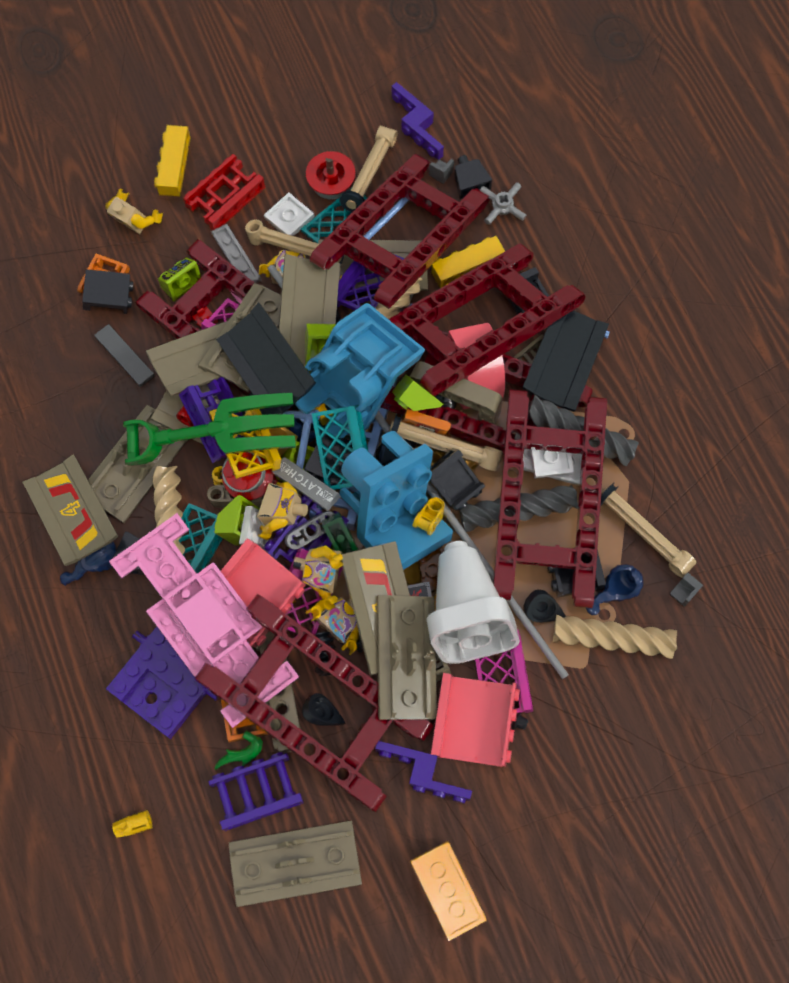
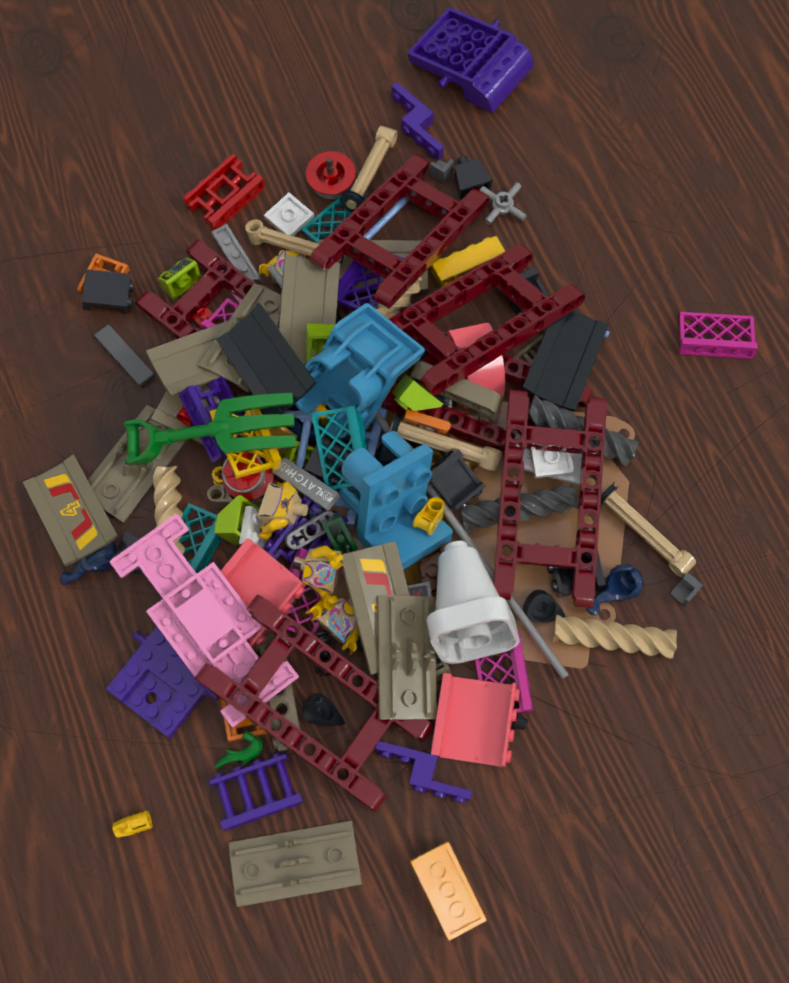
(129, 215): torso -> none
(173, 160): yellow brick -> none
(473, 55): none -> dark purple piece
(717, 346): none -> dark pink fence

